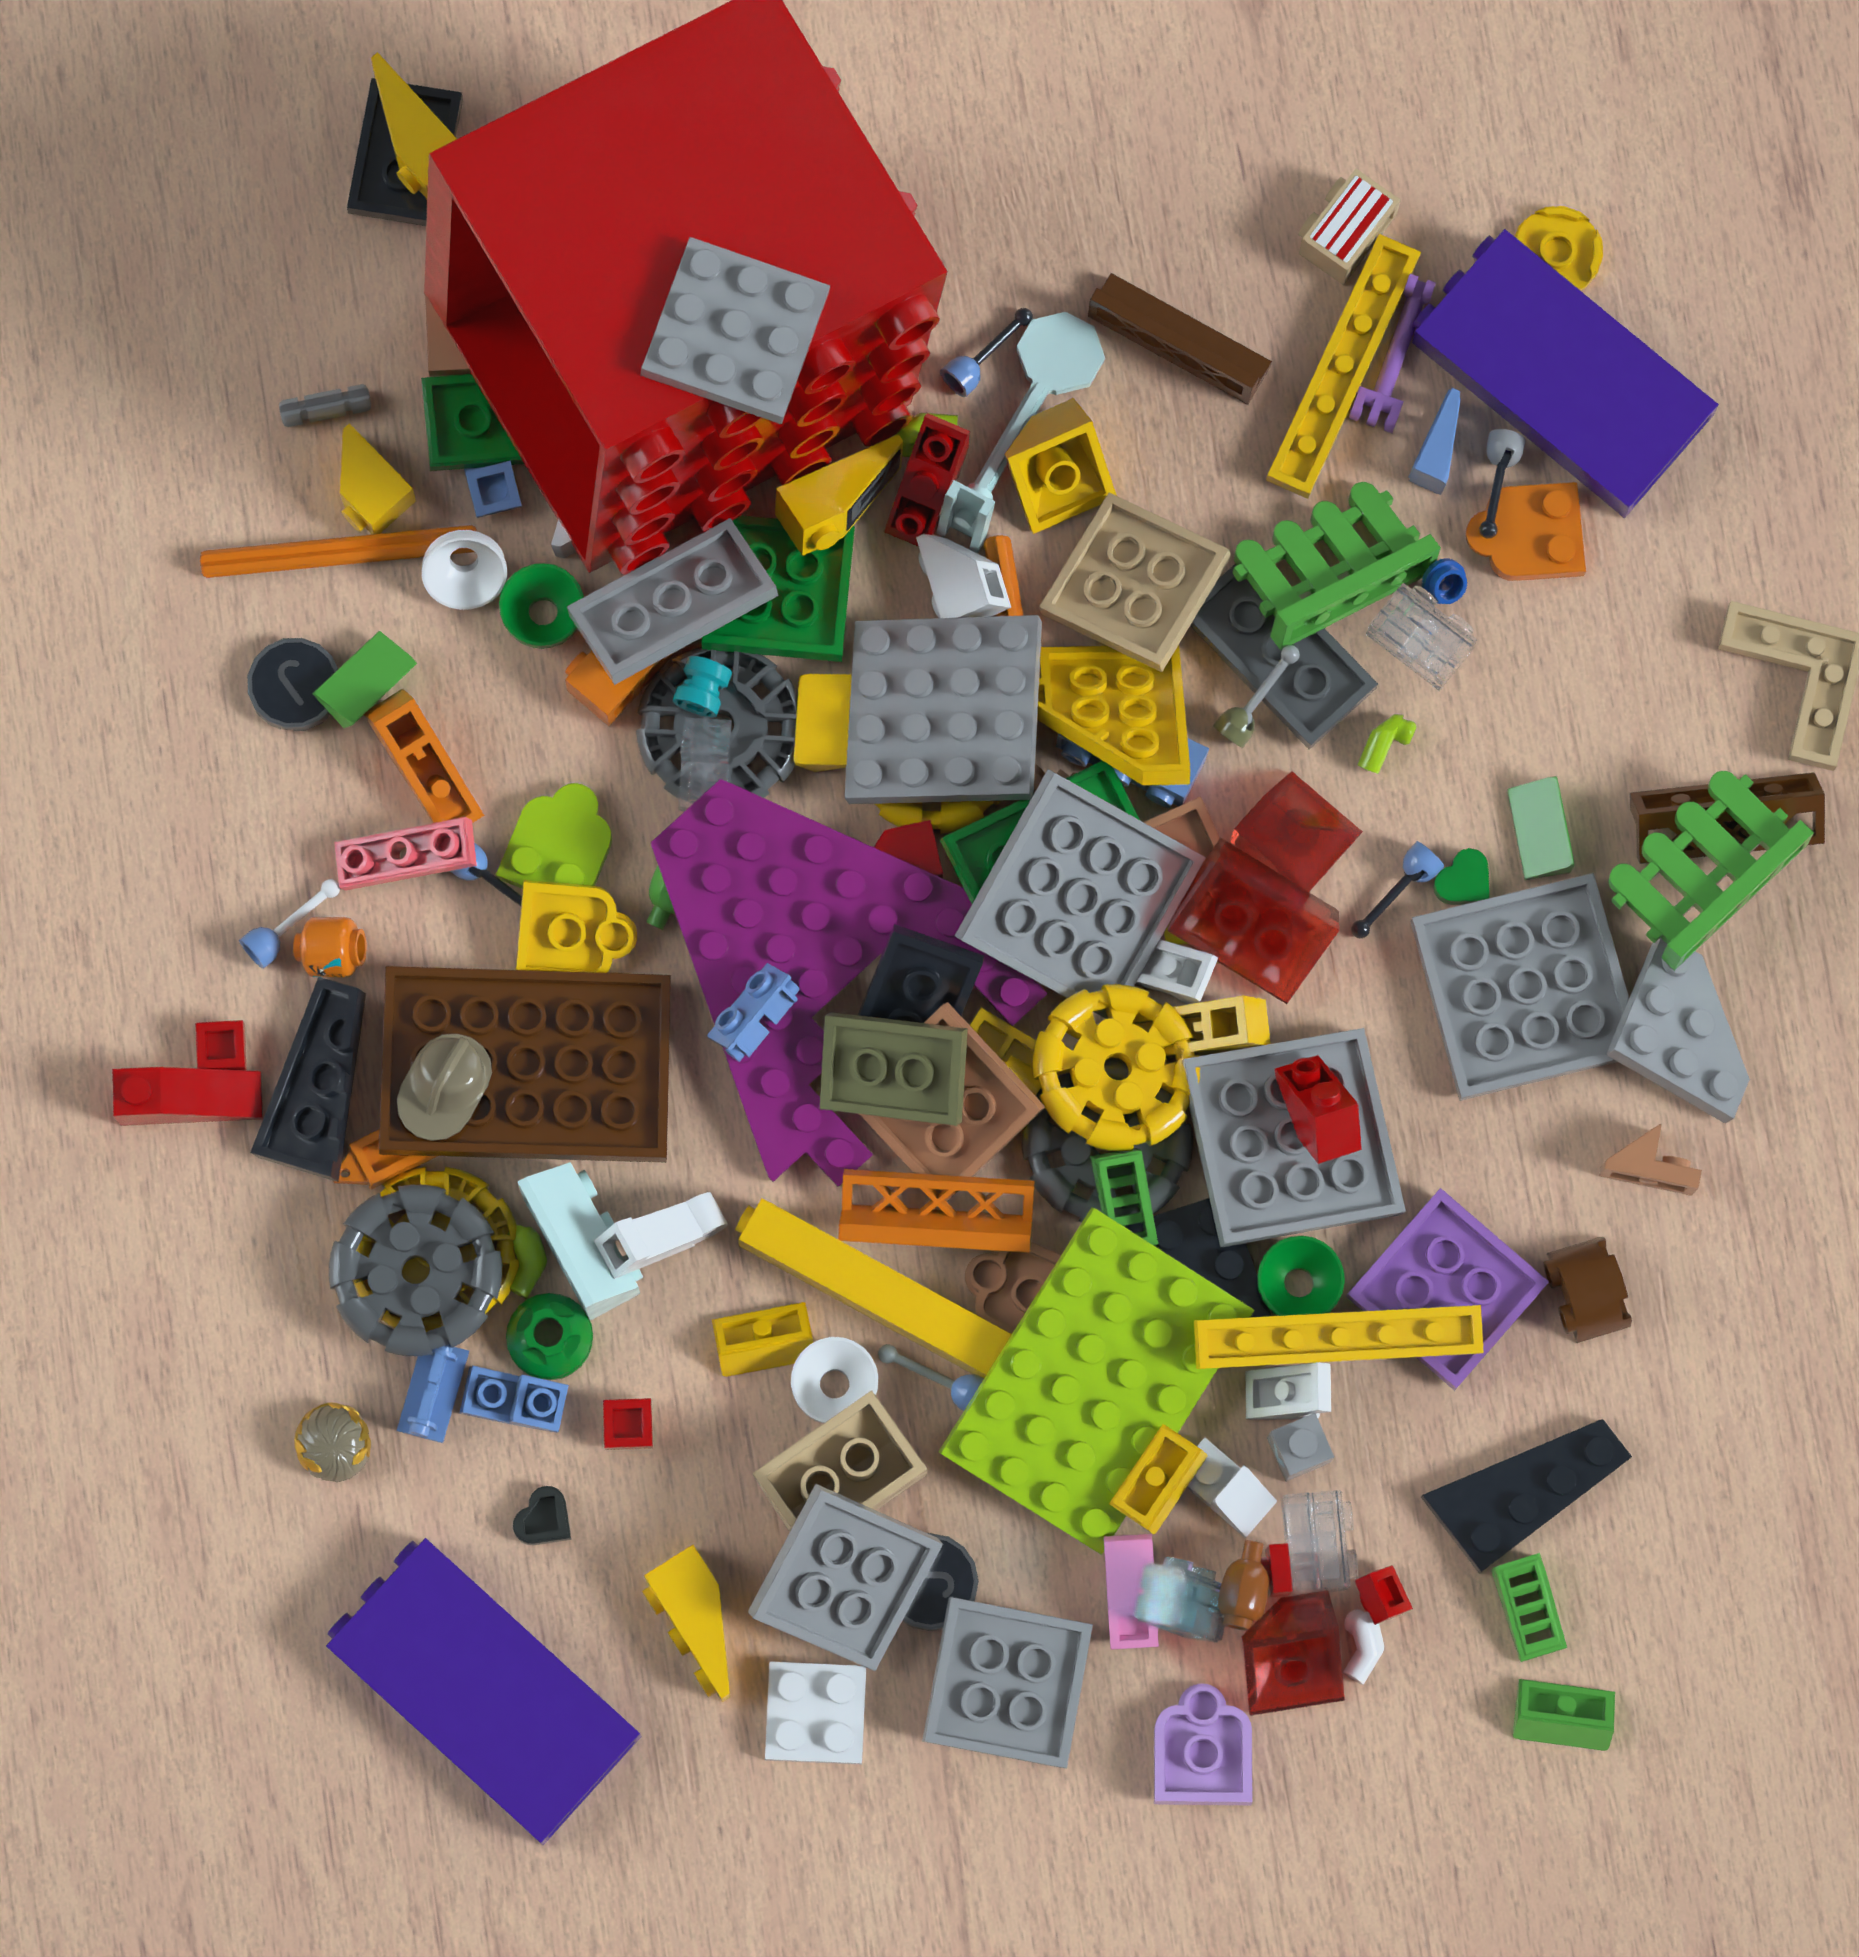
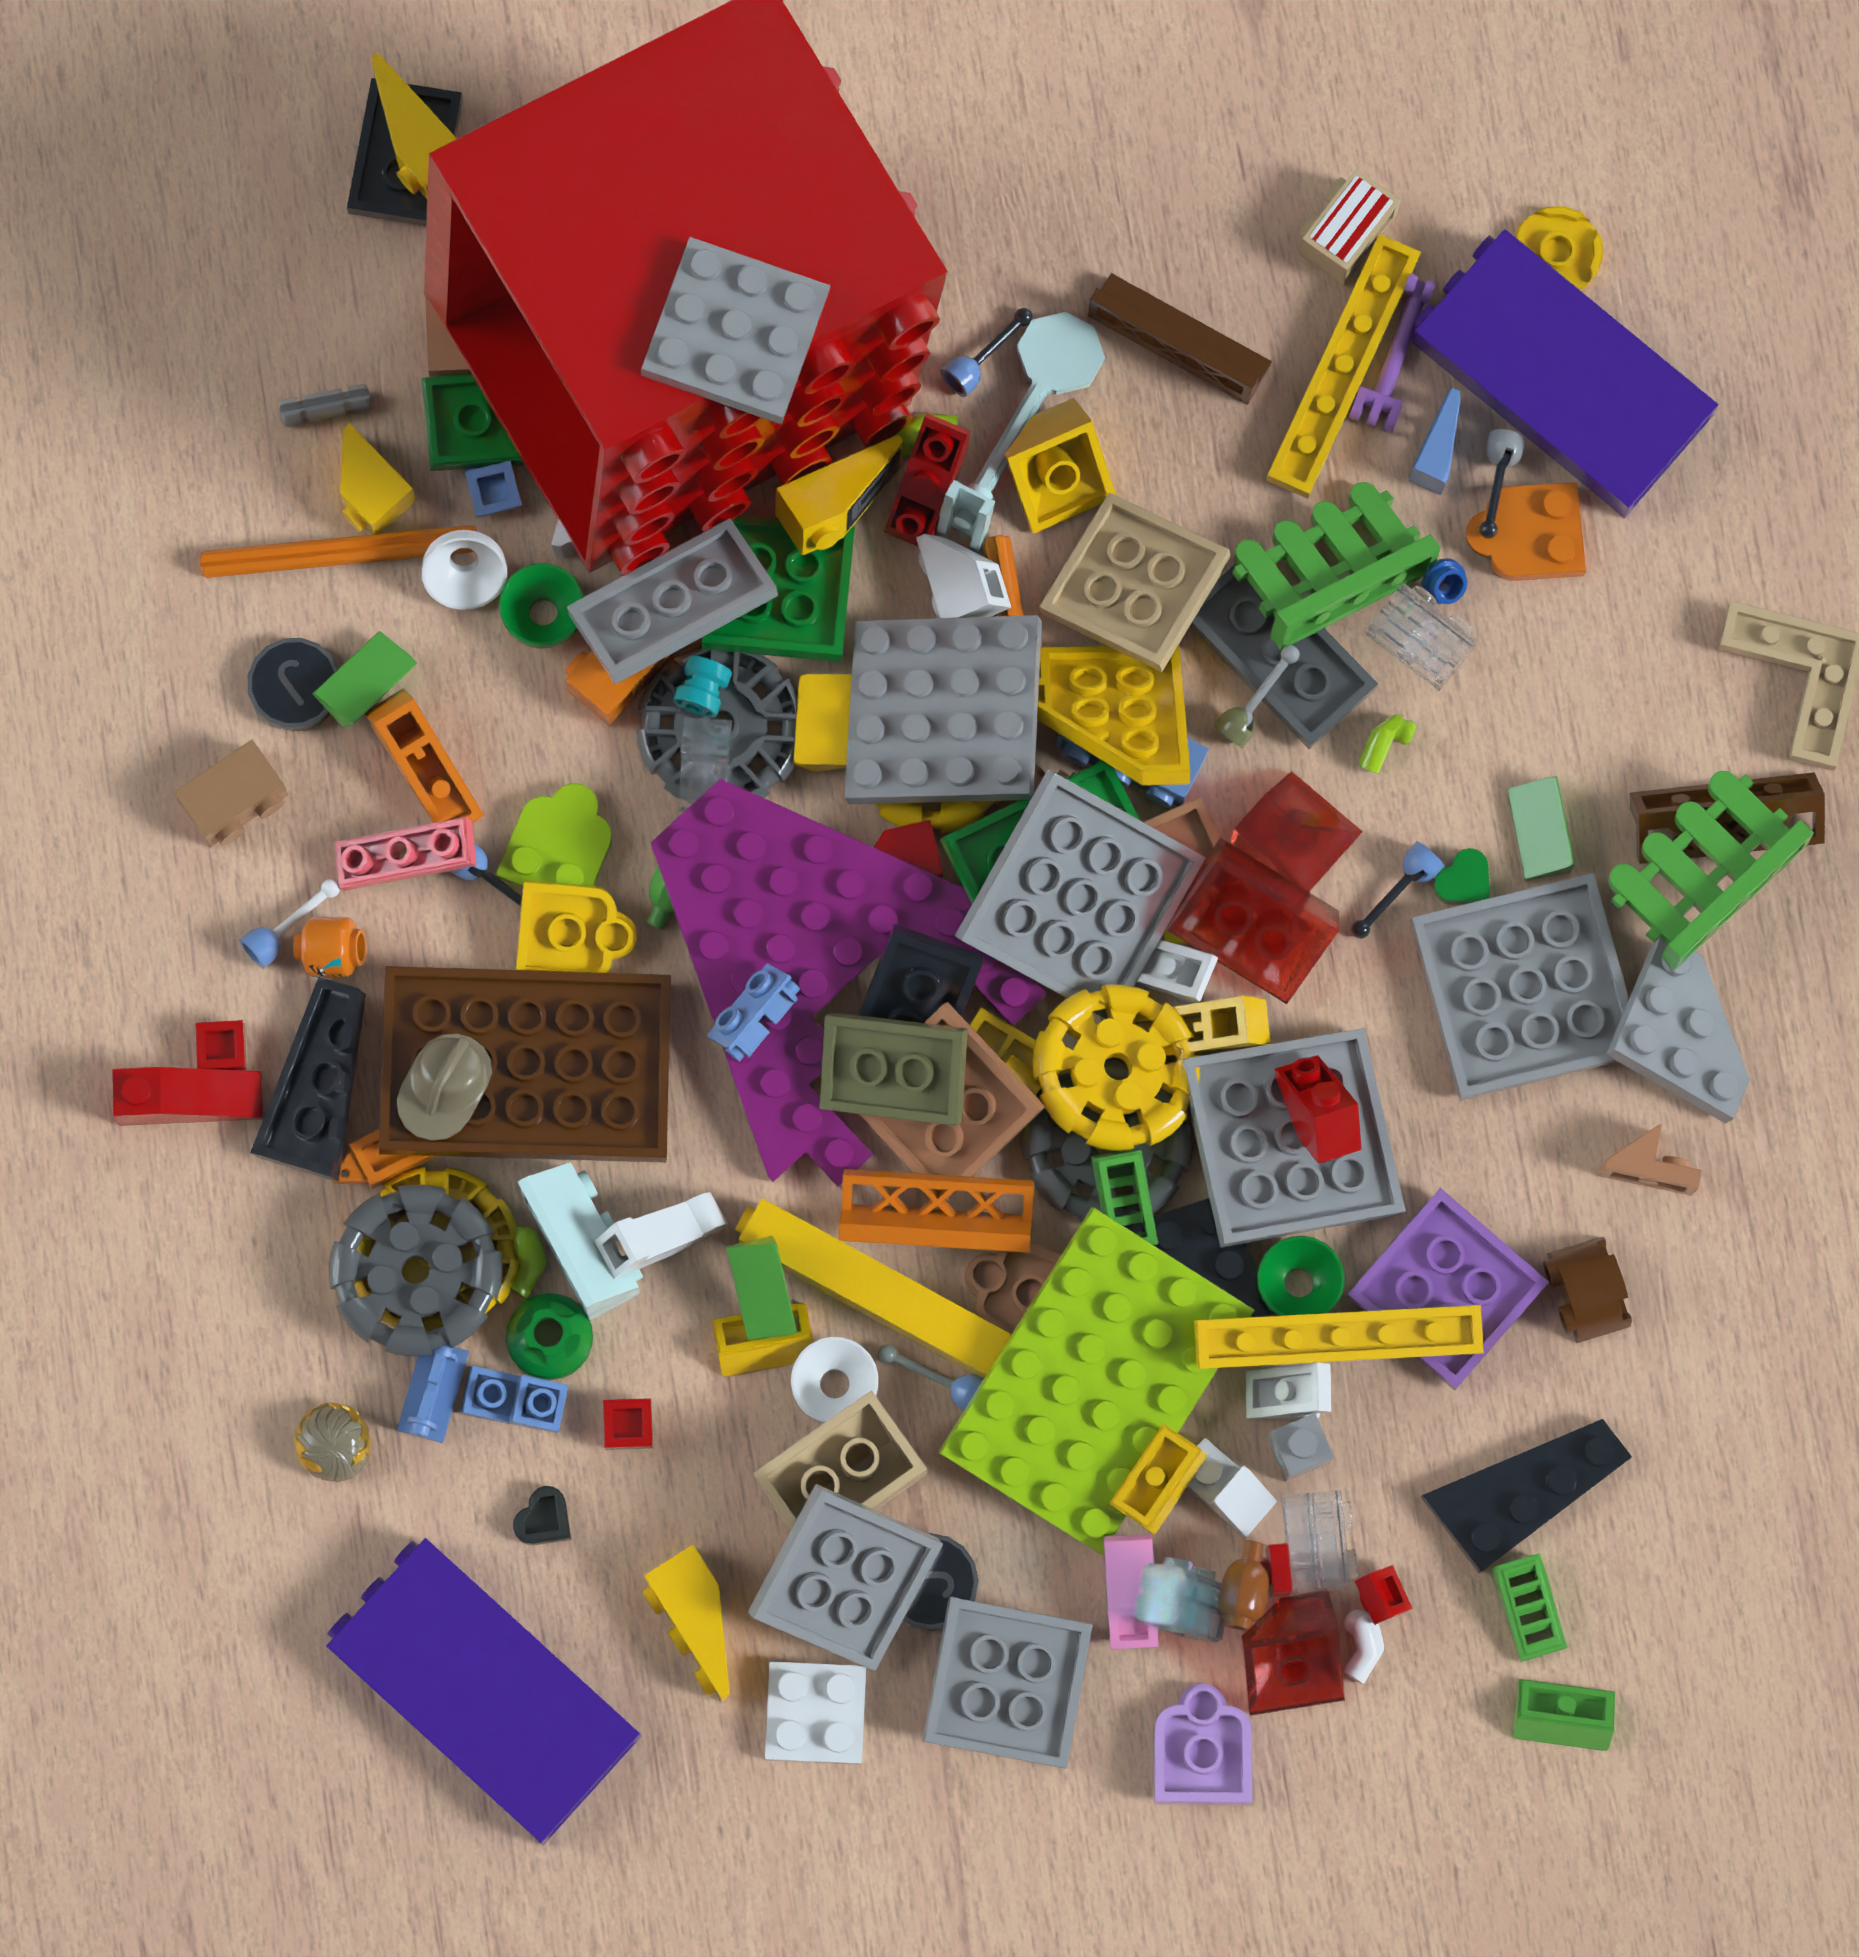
(232, 794): none -> medium nougat brick
(761, 1288): none -> bright green slope

